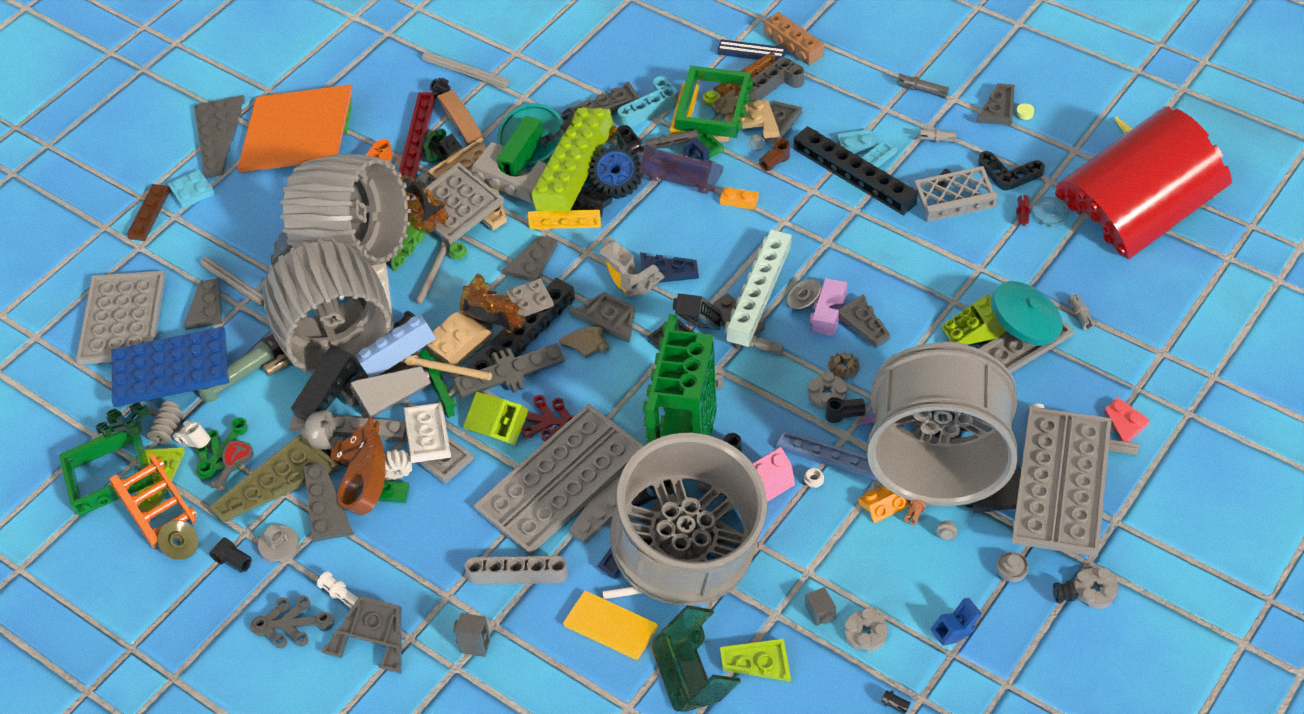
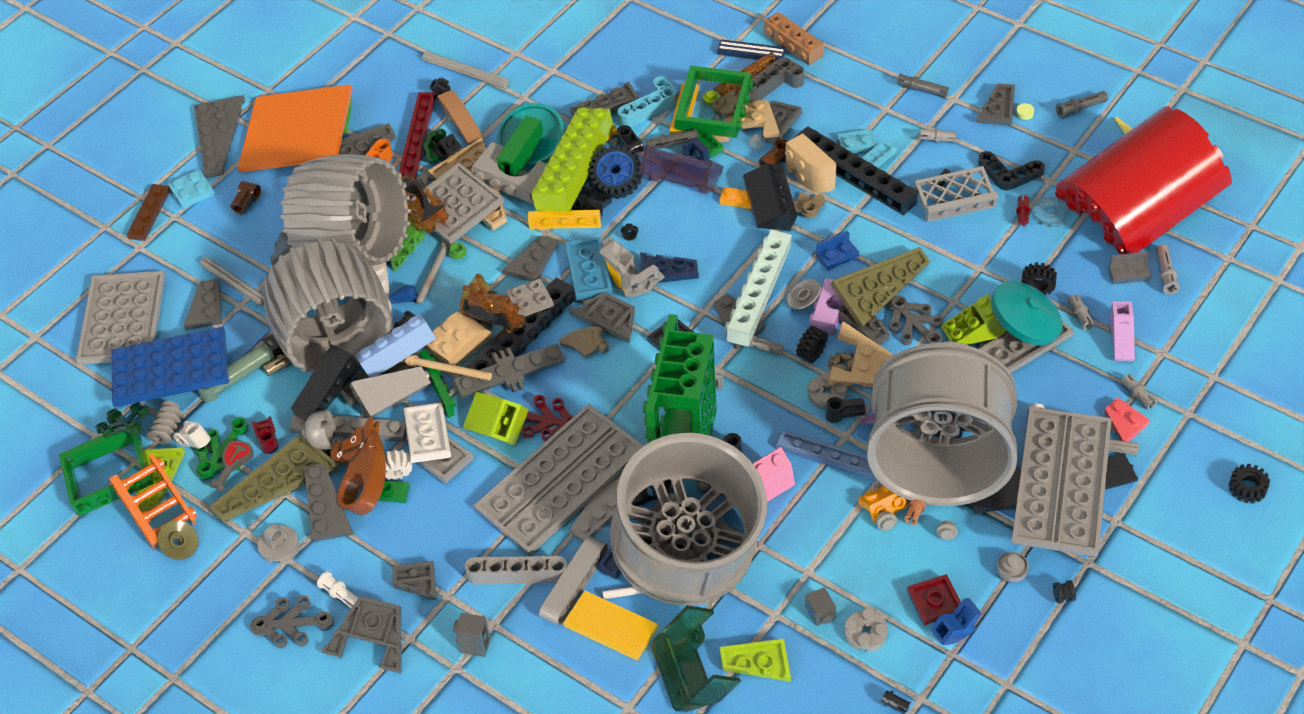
(227, 553): black piece -> none
(246, 193): none -> reddish brown piece
(266, 435): none -> dark red piece
(363, 142): none -> dark grey wing
(404, 294): none -> blue cone
(416, 579): none -> dark grey wing
(567, 116): black piece -> none
(573, 581): none -> light grey beam
(588, 268): none -> dark azure plate
(629, 235): none -> black plate
(697, 311): black brick -> none
(770, 197): none -> black slope
(809, 206): none -> dark tan plate
(810, 164): none -> tan brick
(812, 344): none -> black tyre
(816, 474): white plate -> none
(836, 250): none -> blue bracket
(866, 360): none -> tan wing
(873, 287): none -> olive wing
(886, 520): none -> light grey plate
(900, 306): none -> dark grey plant
(933, 598): none -> dark red plate
(1033, 272): none -> black tyre
(1076, 105): none -> dark grey pin
(1101, 578): light grey plate -> none
(1119, 471): none -> black piece
(1122, 330): none -> lavender slope
(1129, 268): none -> flat silver panel
(1139, 391): none -> light grey pin
(1168, 274): none -> light grey pin
(1254, 475): none -> black tyre

